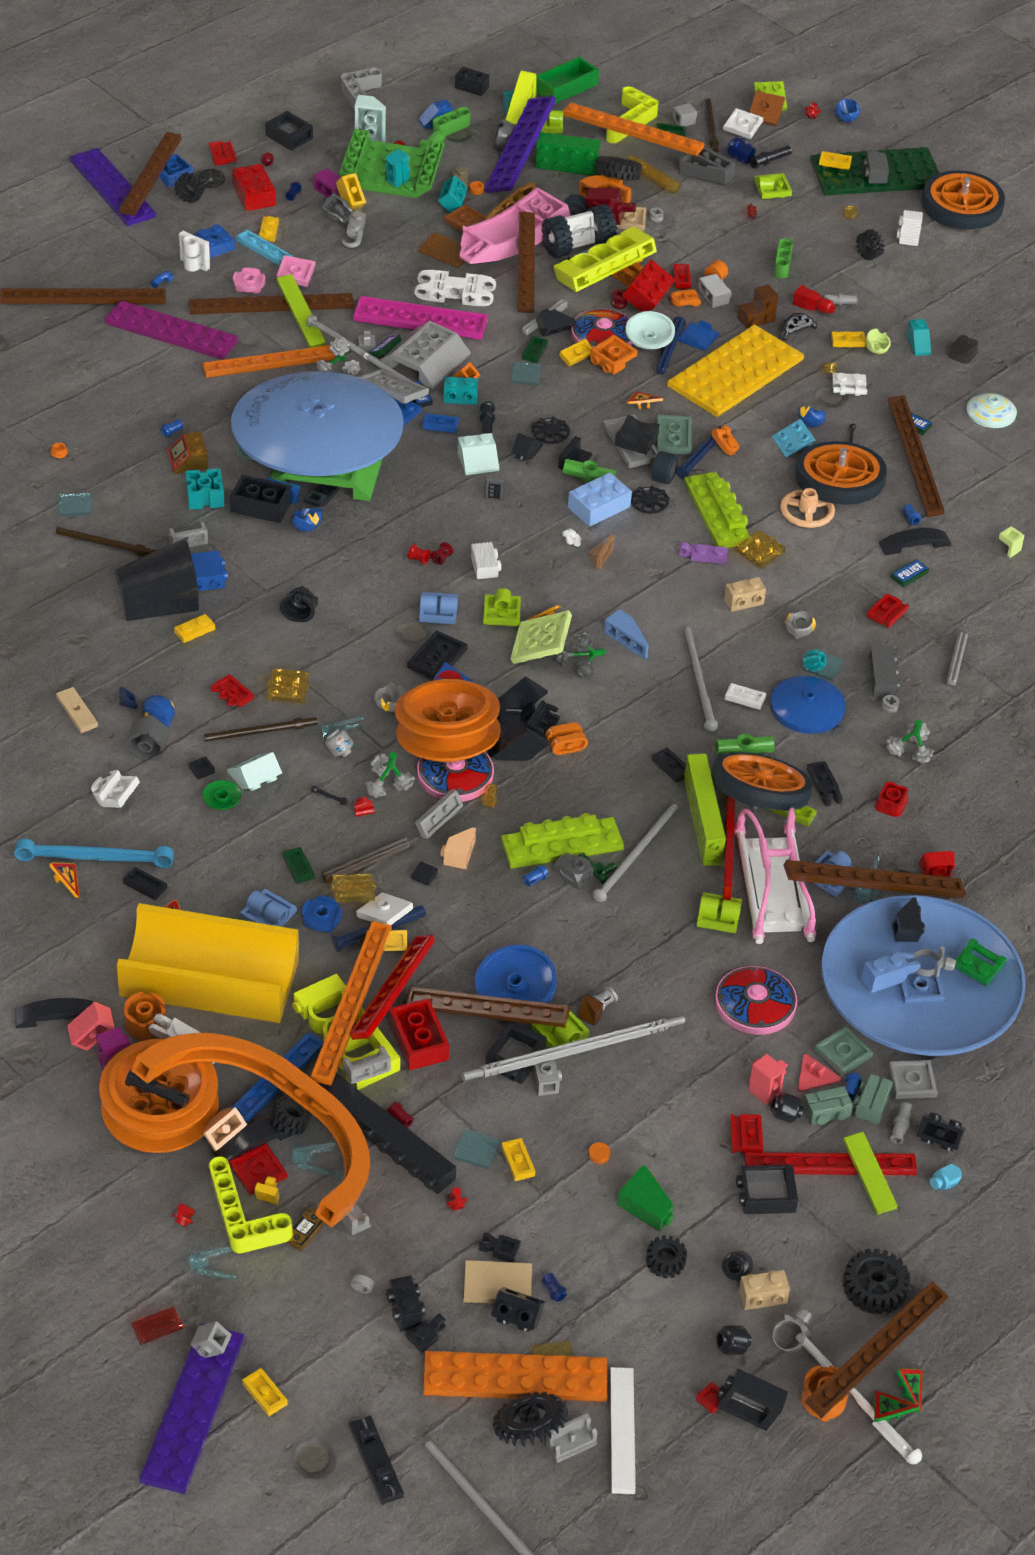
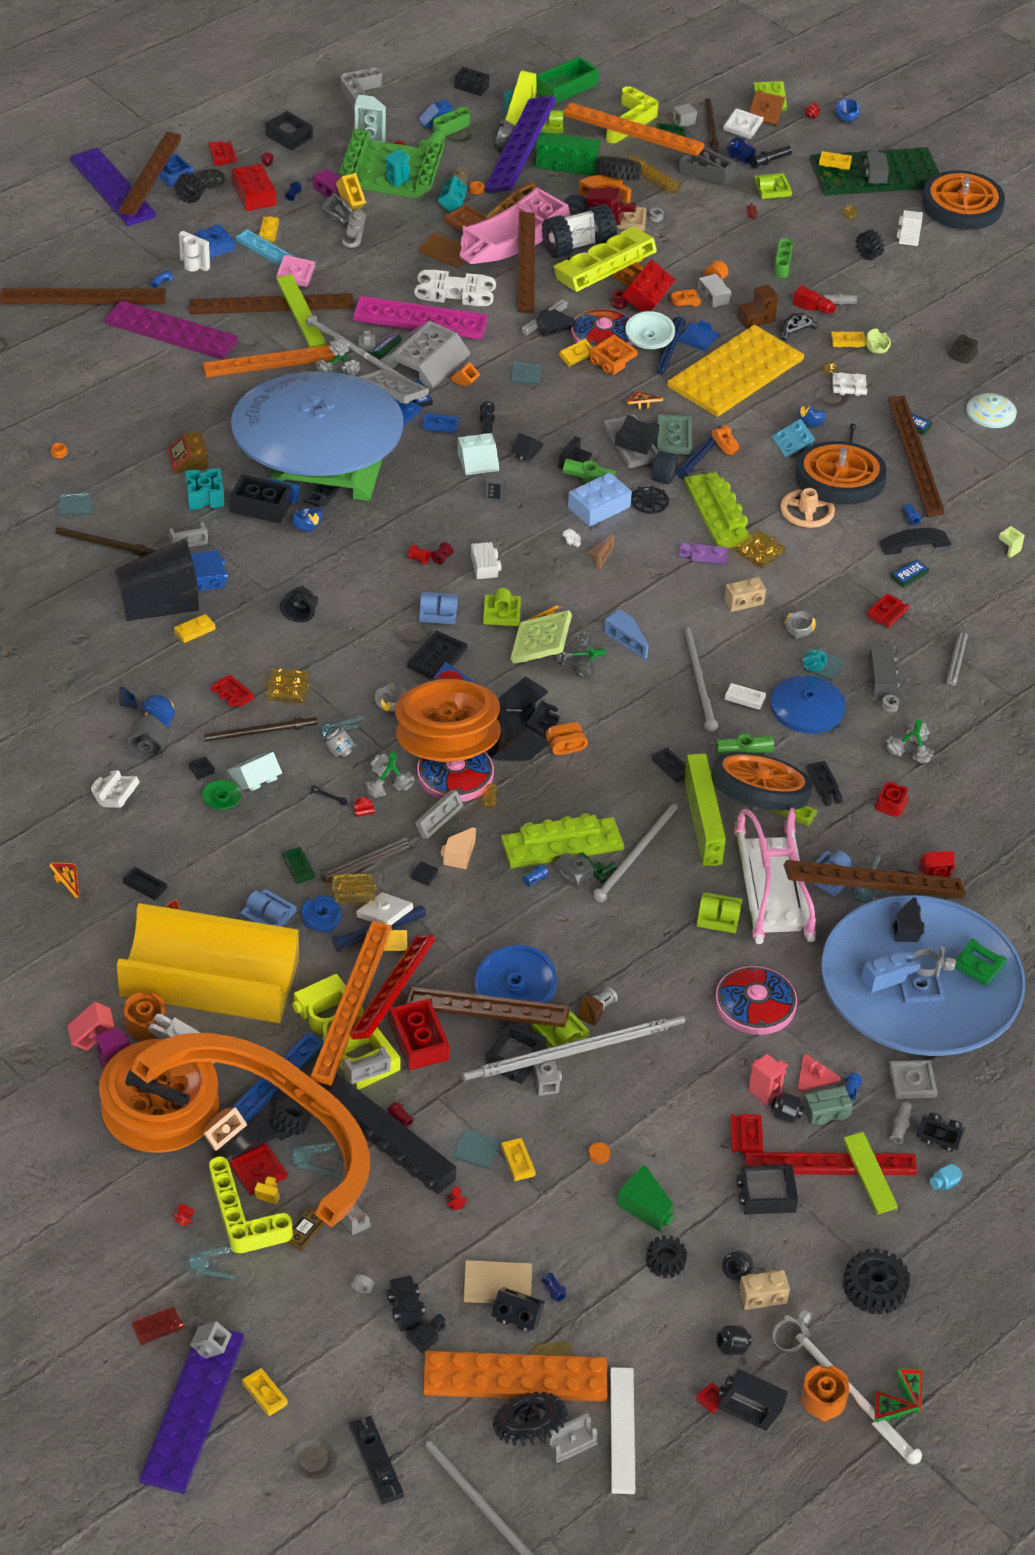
(49, 1010): black slope -> none
(77, 710): tan tile -> none
(94, 853): dark azure piece -> none
(169, 429): blue pin -> none
(249, 280): bright pink plate -> none
(460, 390): teal brick -> none
(502, 1248): black plate -> none
(535, 349): dark green tile -> none
(551, 430): black wheel -> none
(682, 275): red plate -> none
(728, 849): red tile -> none
(843, 1051): sand green plate -> none
(873, 1098): sand green brick -> none
(876, 1350): reddish brown plate -> none
(919, 337): teal slope -> none

